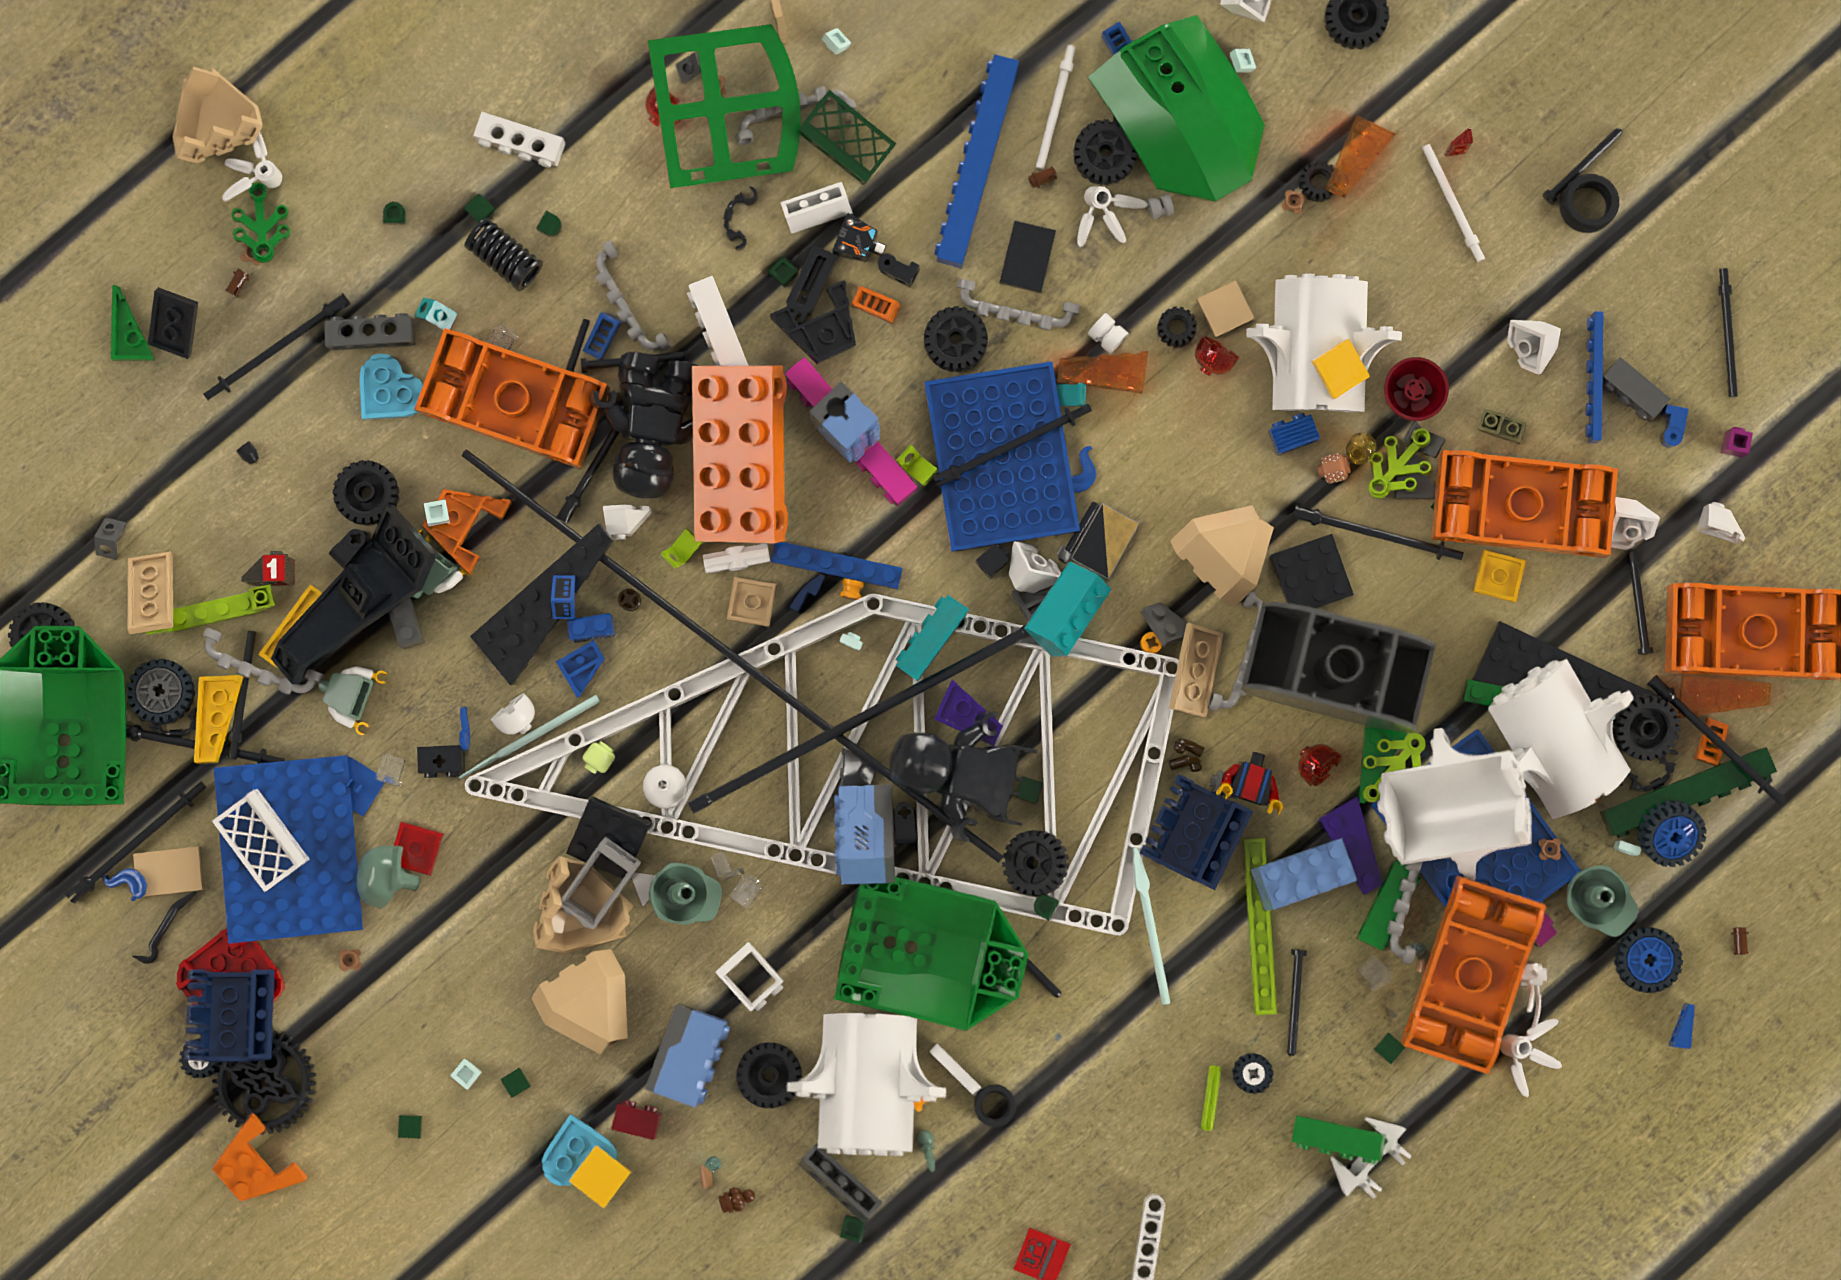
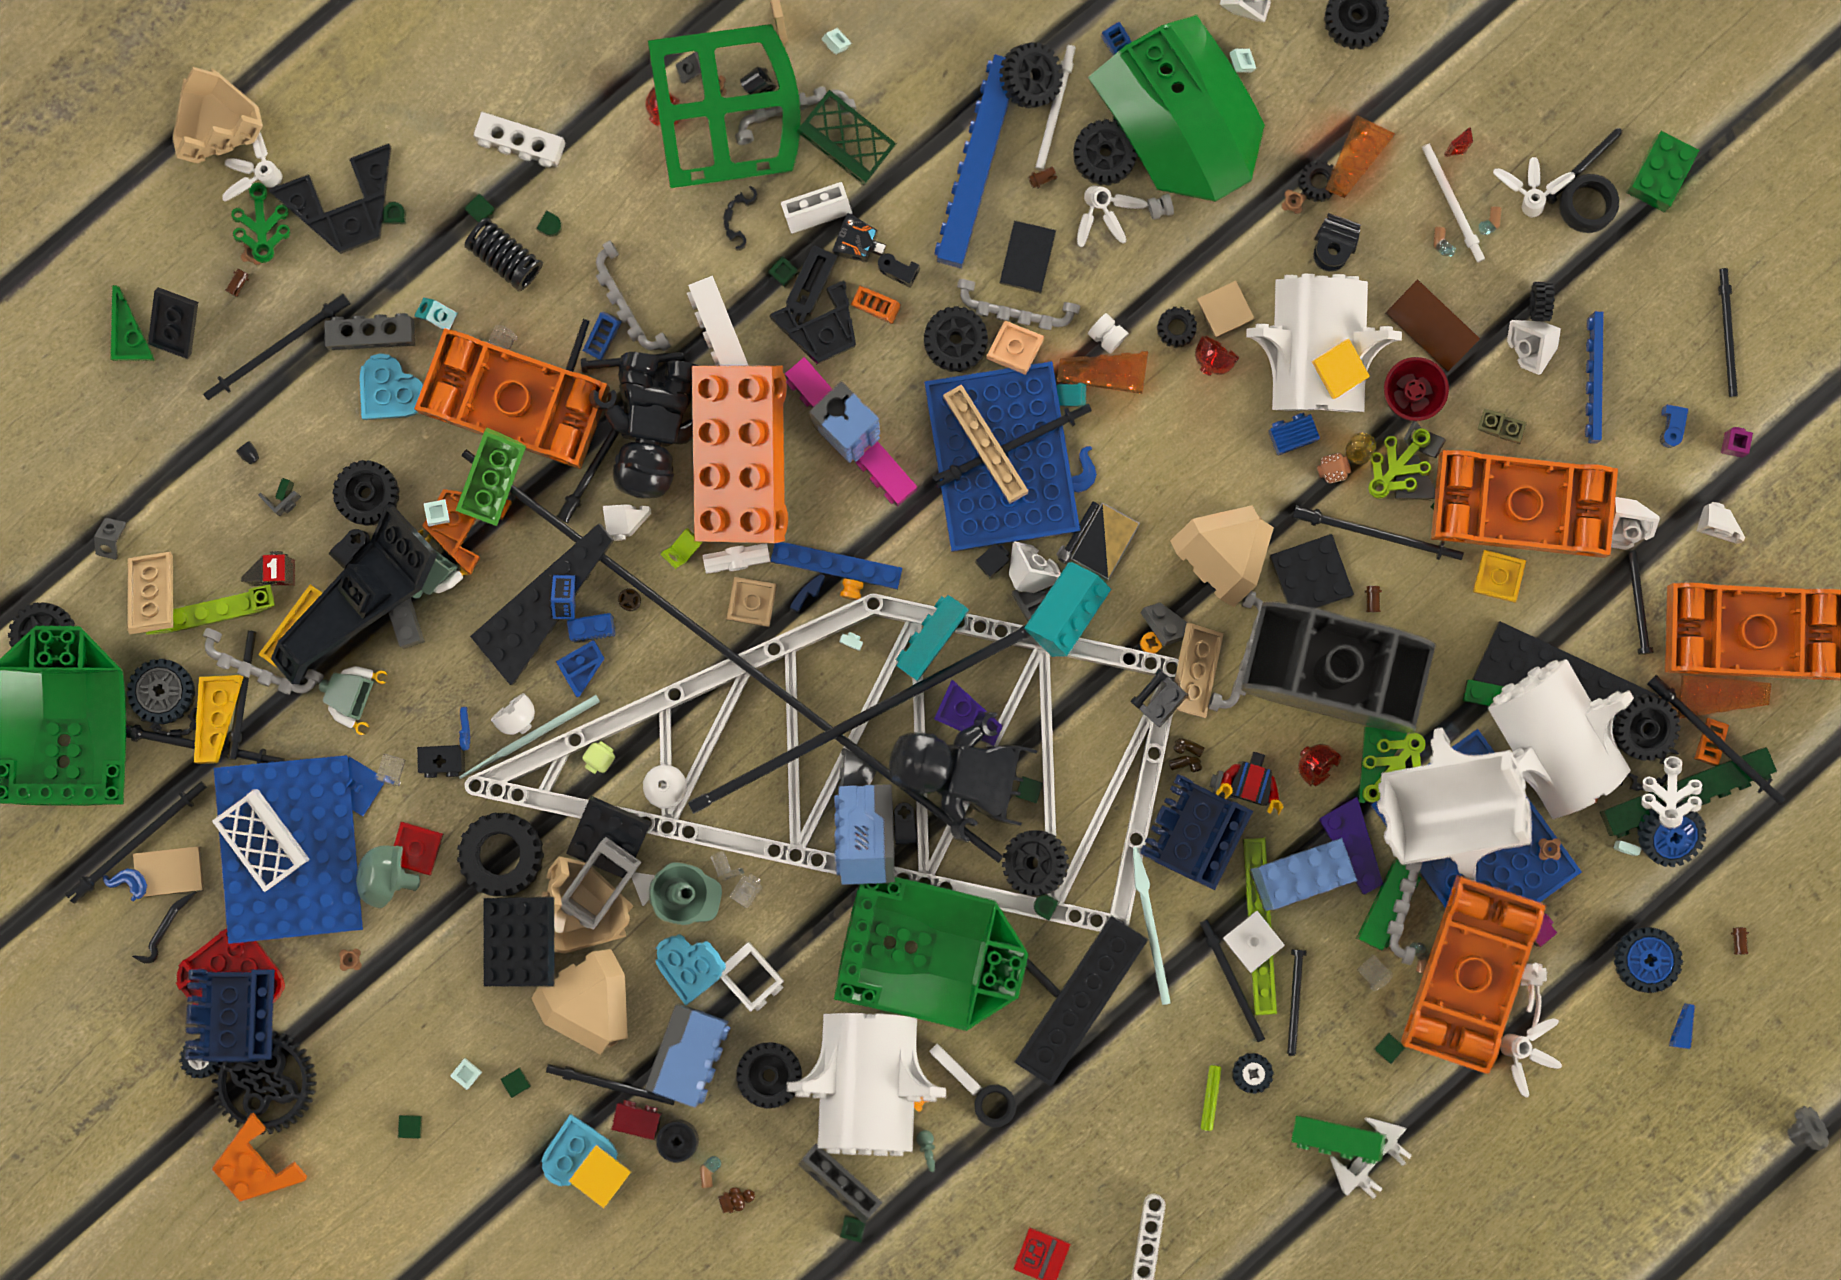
(284, 489): none -> dark green tile
(285, 506): none -> dark grey bracket
(354, 222): none -> black wing
(491, 477): none -> bright green slope
(518, 942): none -> black plate
(529, 861): none -> black tyre
(568, 1074): none -> black bar
(669, 1149): none -> black wheel
(688, 967): none -> medium azure plate
(757, 81): none -> black piece
(917, 466): lime bracket -> none
(985, 444): none -> tan plate
(1015, 347): none -> light nougat tile
(1017, 79): none -> black wheel
(1081, 1000): none -> black plate
(1164, 703): none -> black plate
(1213, 942): none -> black bar
(1253, 941): none -> white plate
(1338, 235): none -> black piece
(1373, 598): none -> reddish brown pin
(1432, 325): none -> reddish brown slope
(1442, 244): none -> arm
(1492, 223): none -> arm
(1534, 199): none -> white plant
(1541, 301): none -> black tyre
(1601, 900): sand green piece -> none
(1634, 390): dark grey brick -> none
(1662, 171): none -> green brick
(1671, 816): none -> white plant
(1808, 1129): none -> dark grey plant

